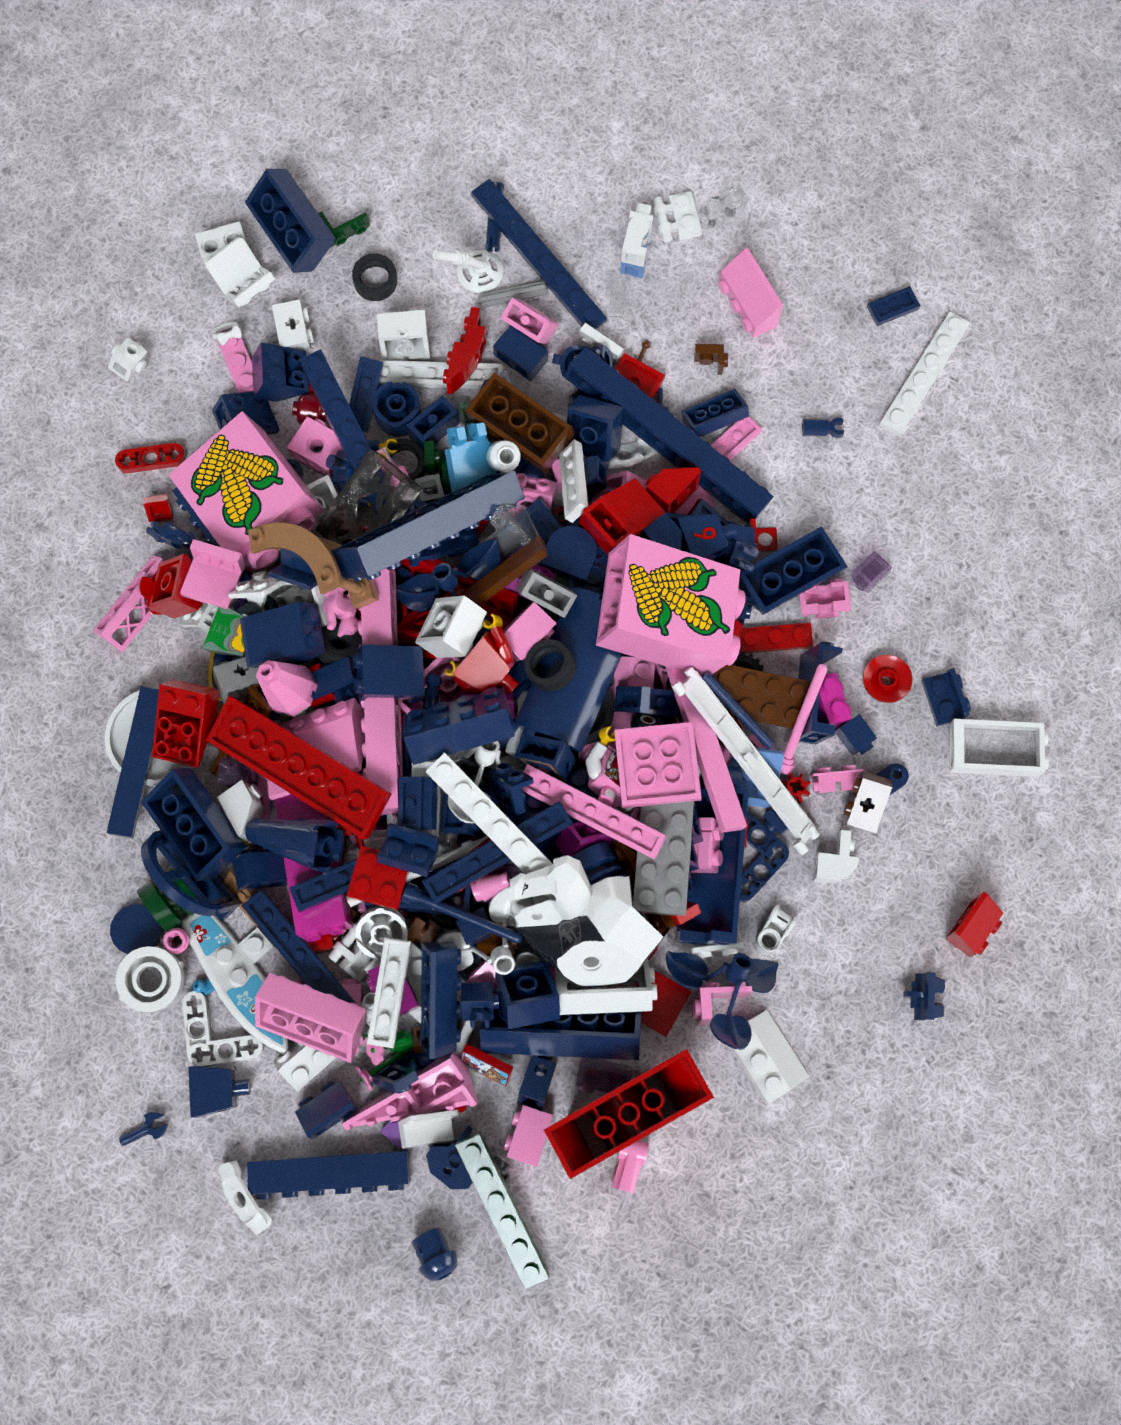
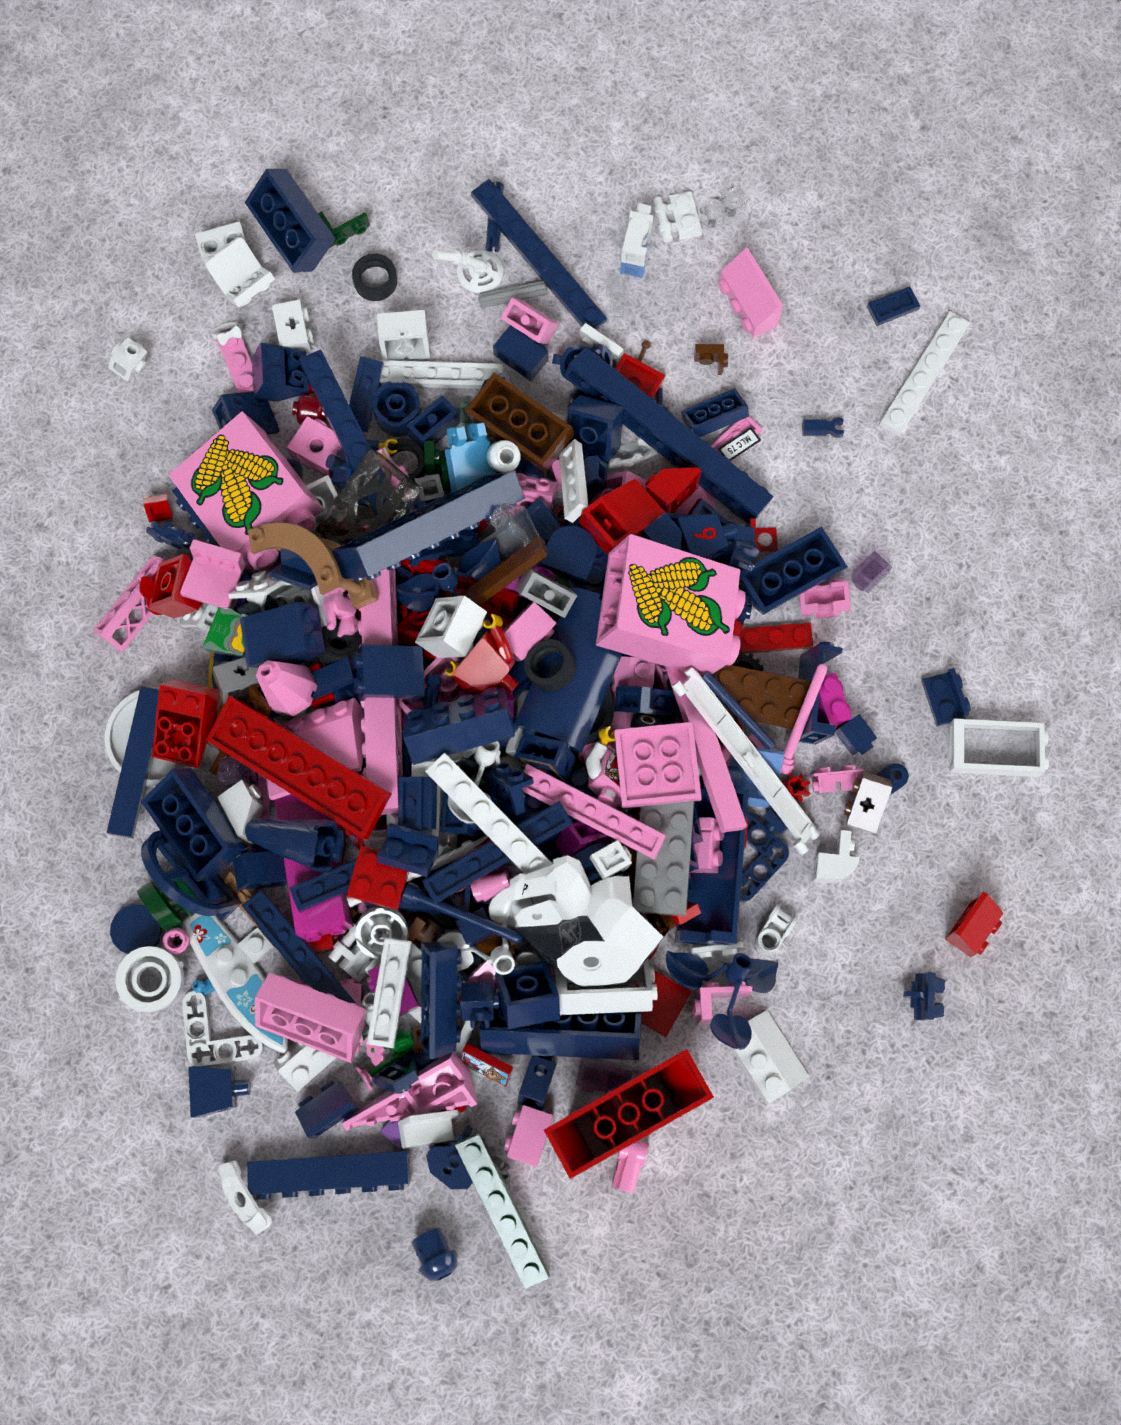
(133, 466): red beam -> none
(145, 1130): dark blue bar -> none
(466, 353): red slope -> none
(611, 859): none -> white bracket
(739, 444): none -> sticker
(892, 668): red dish -> none

